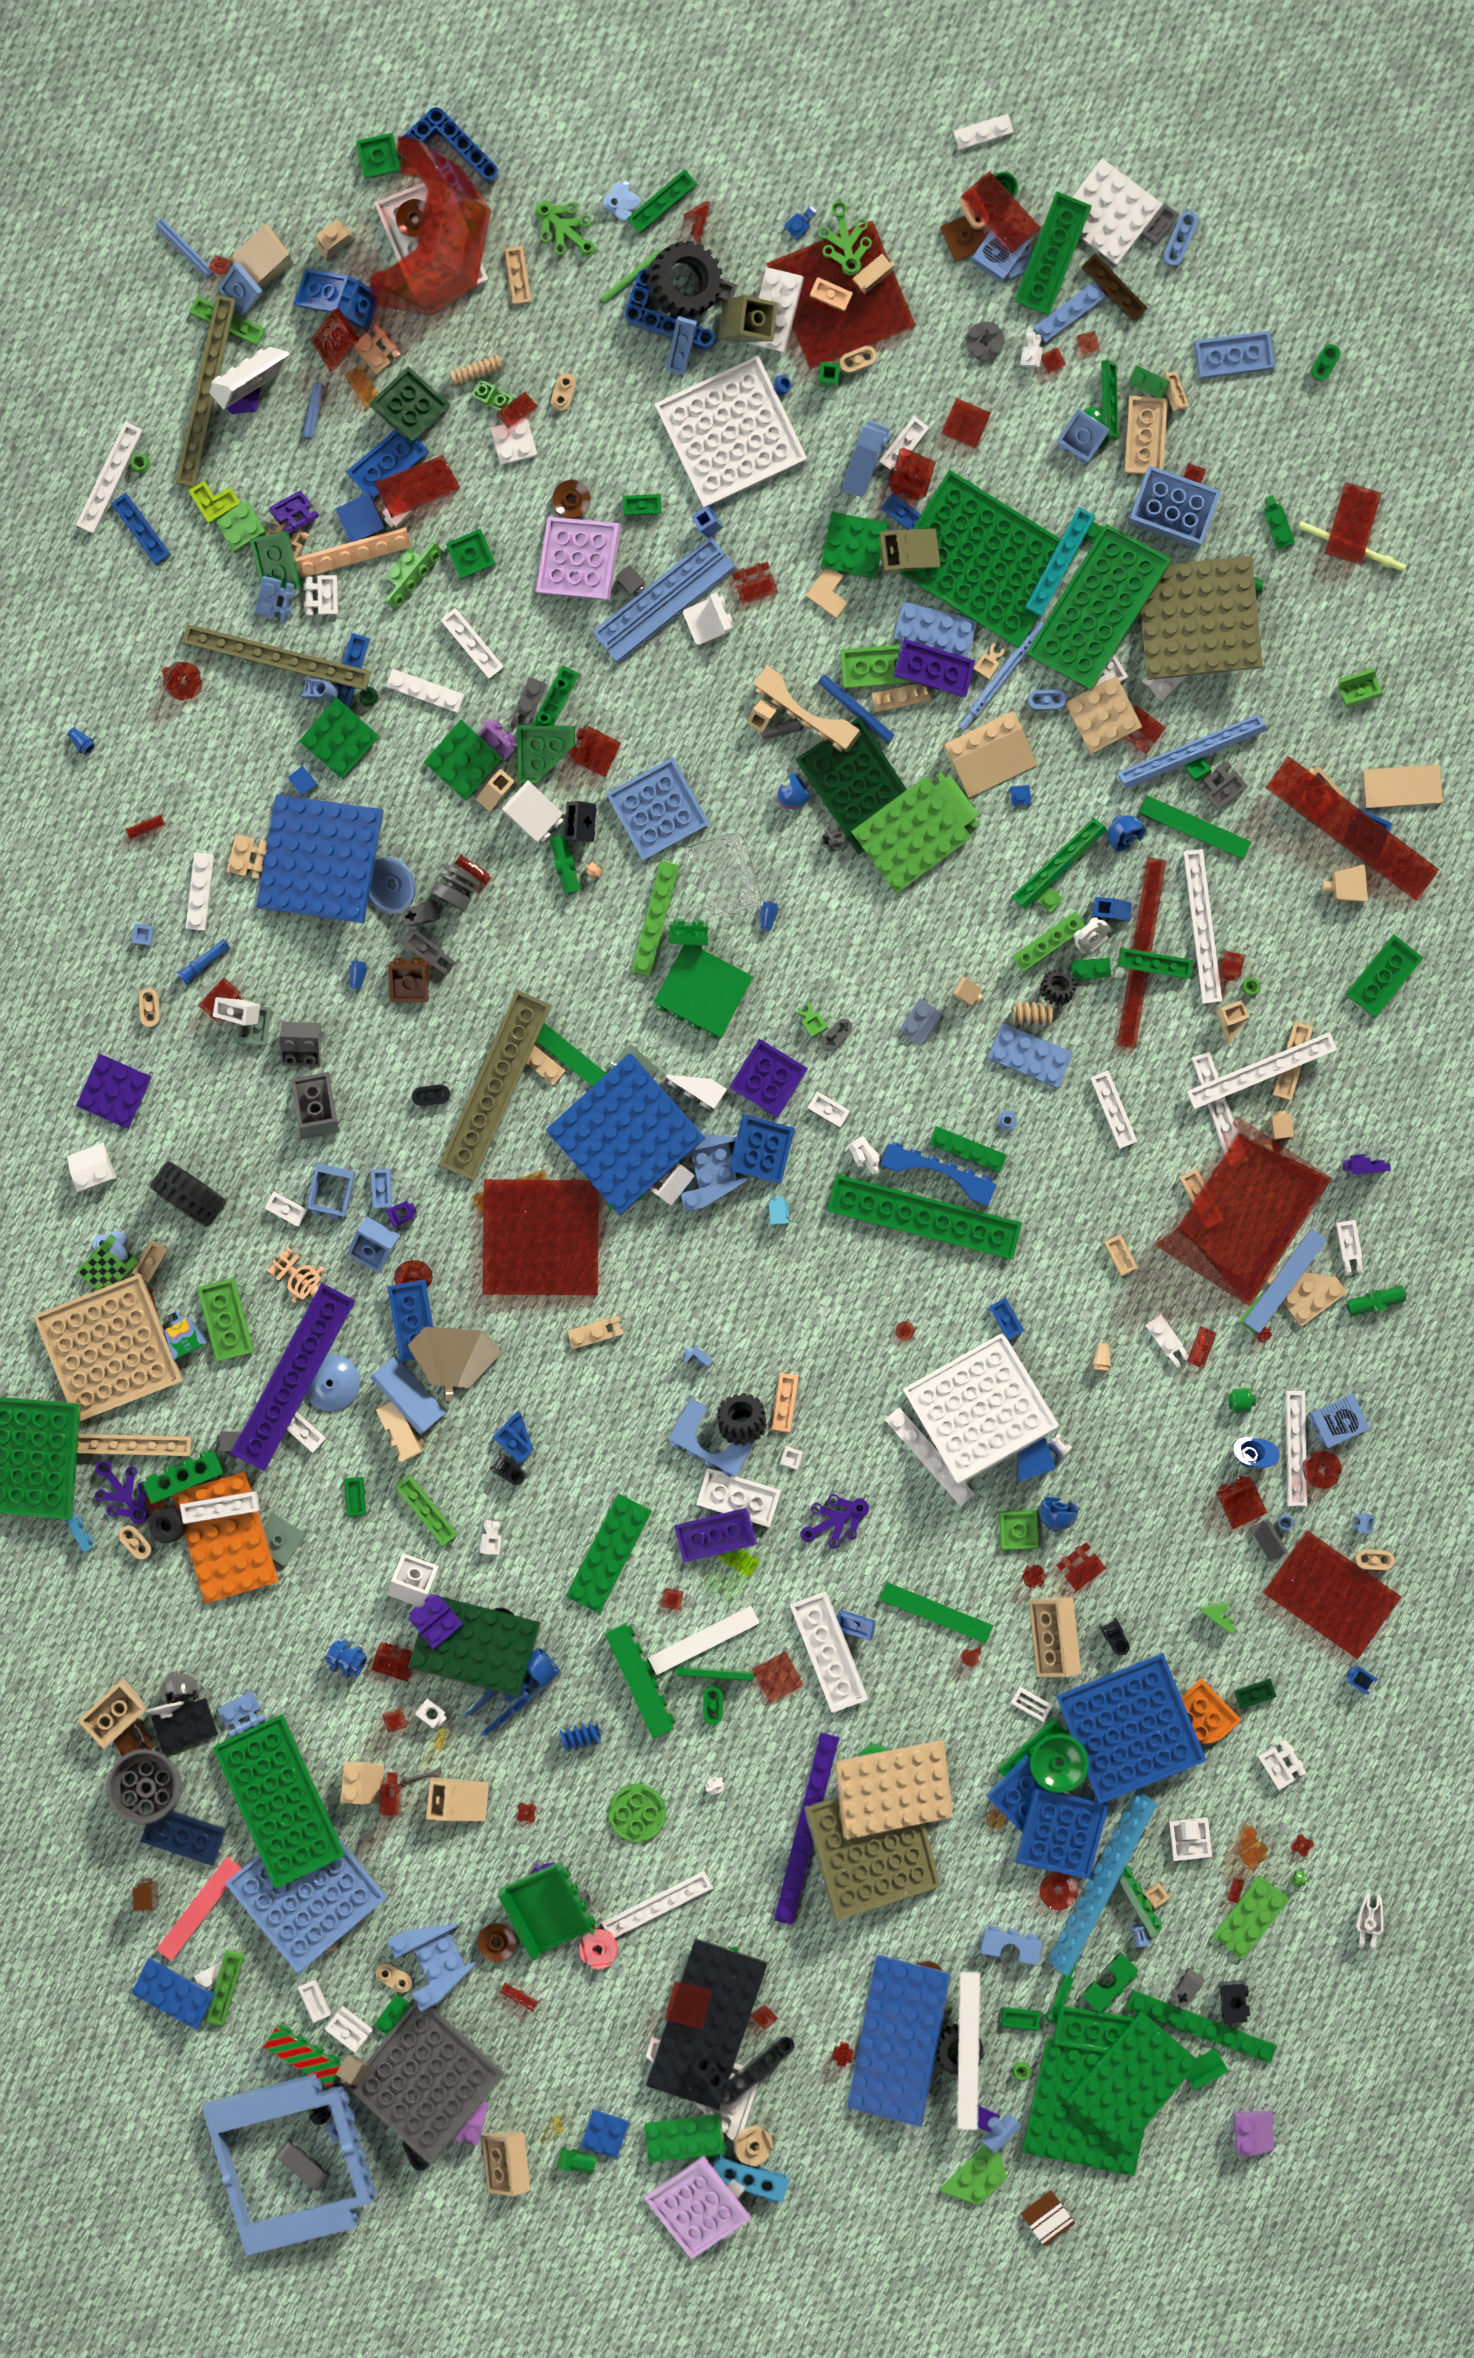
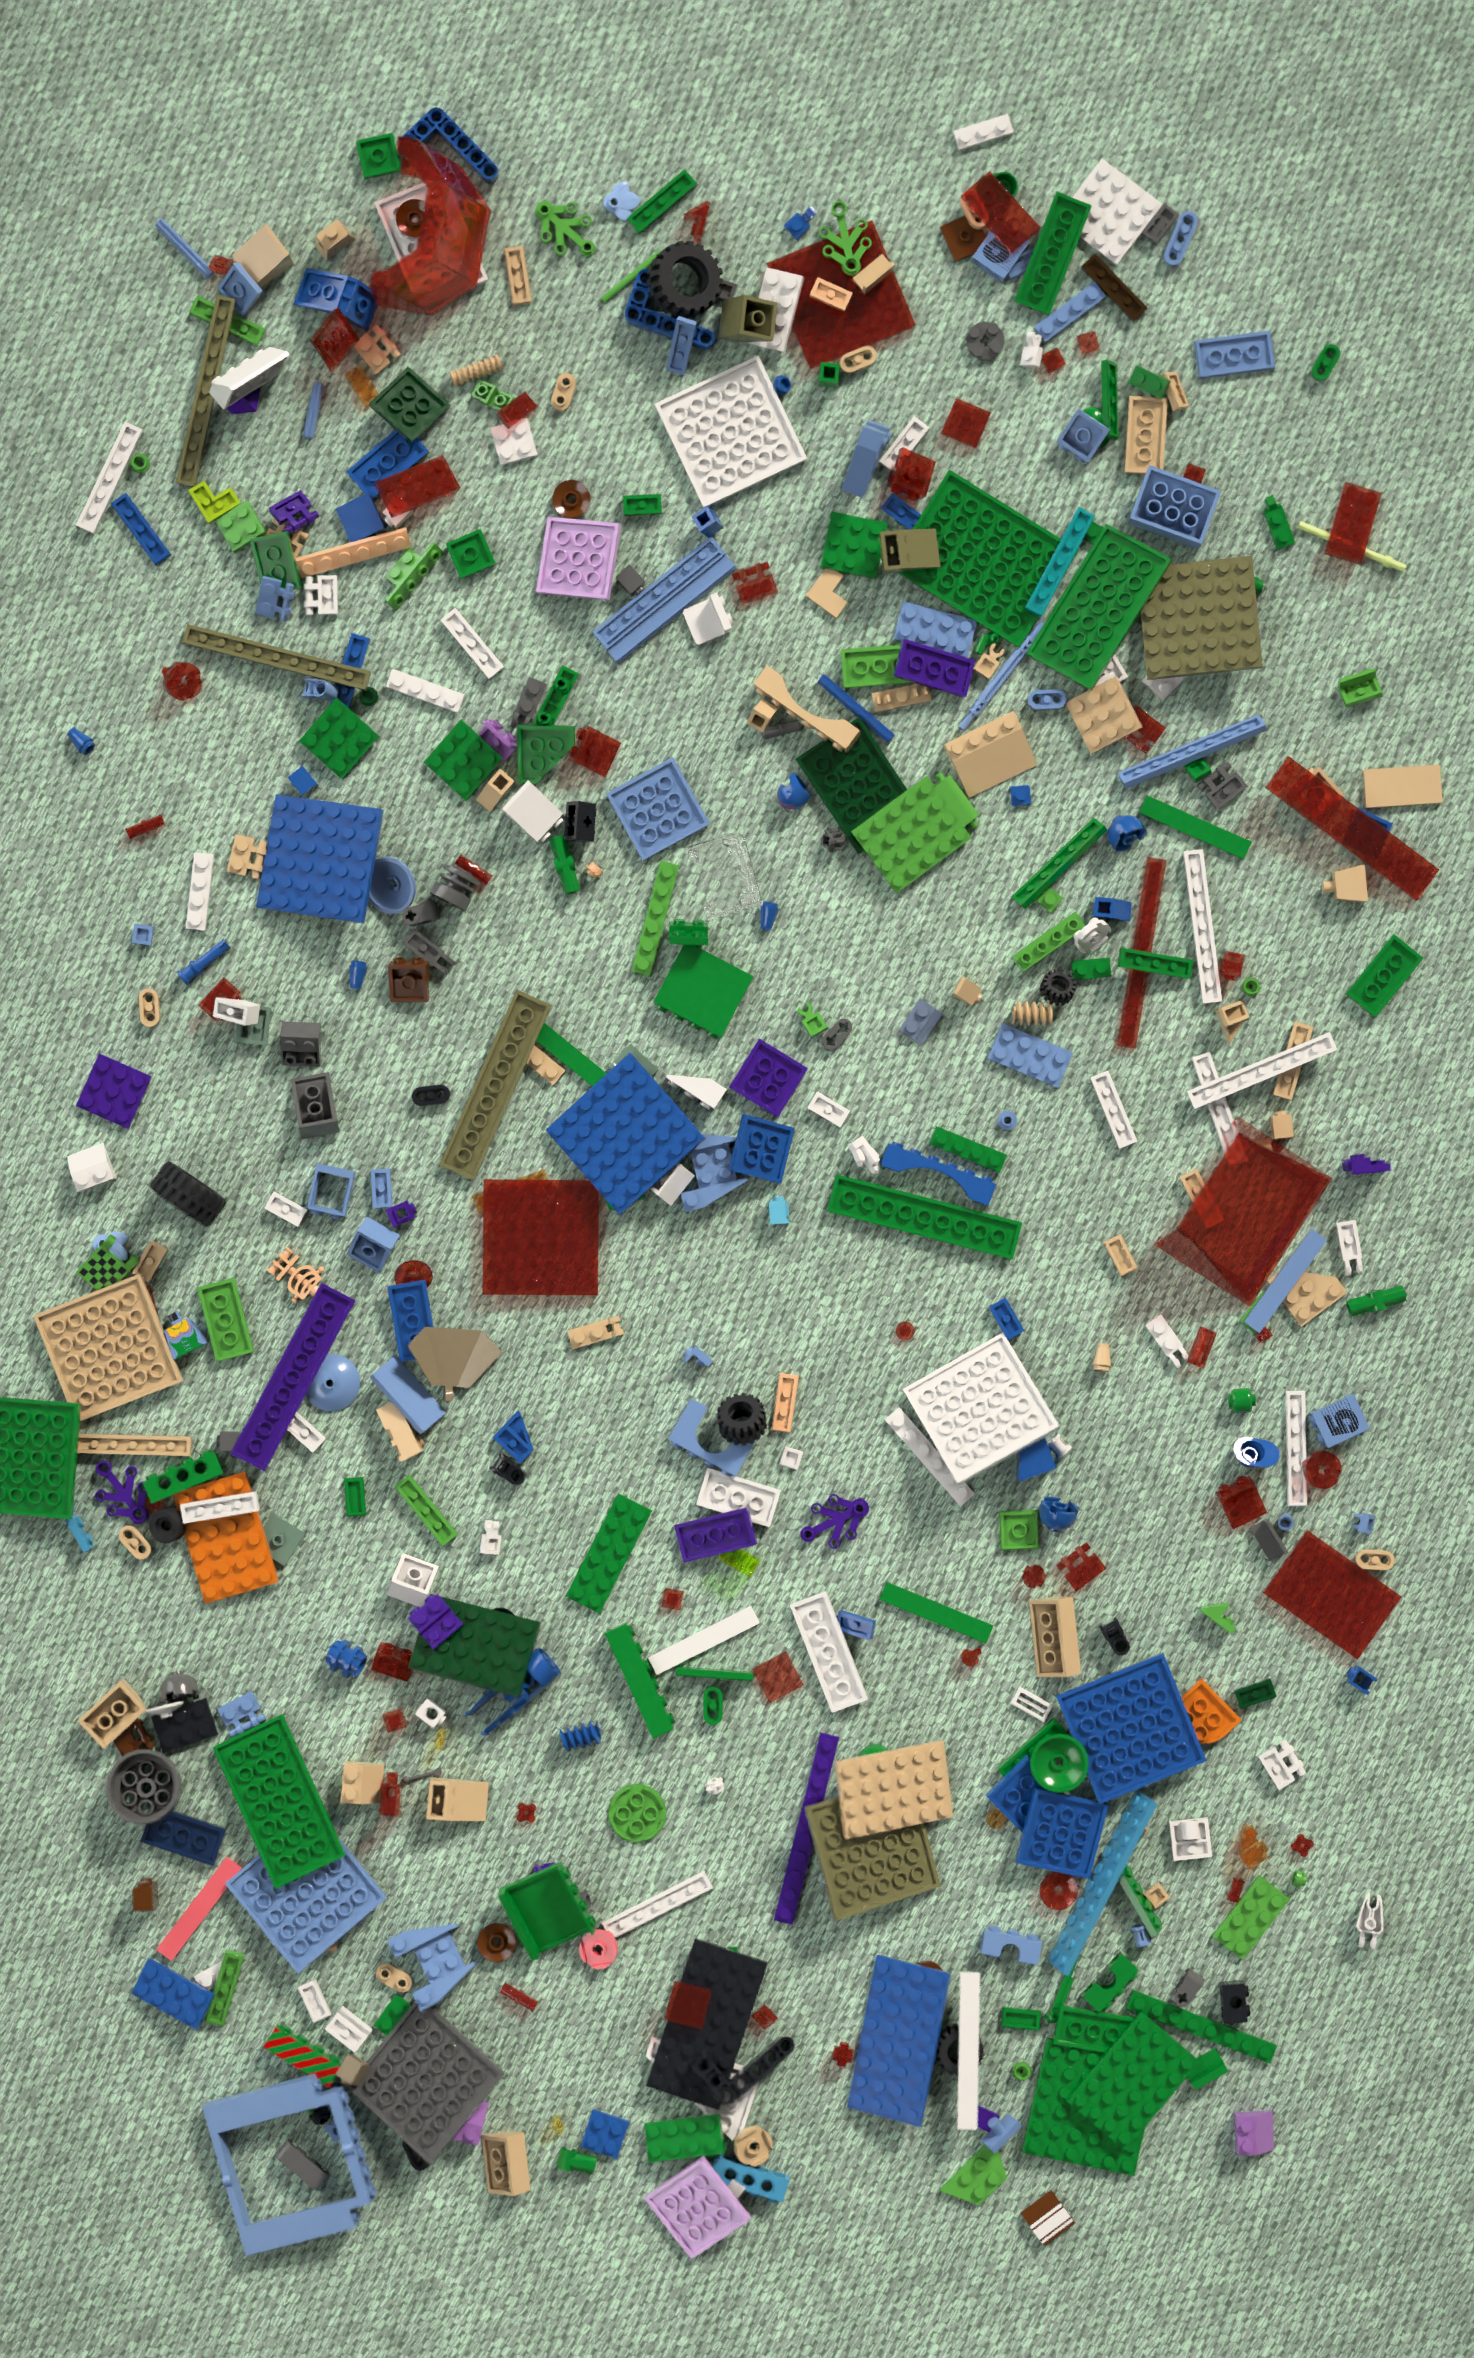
(986, 640): none -> green arm

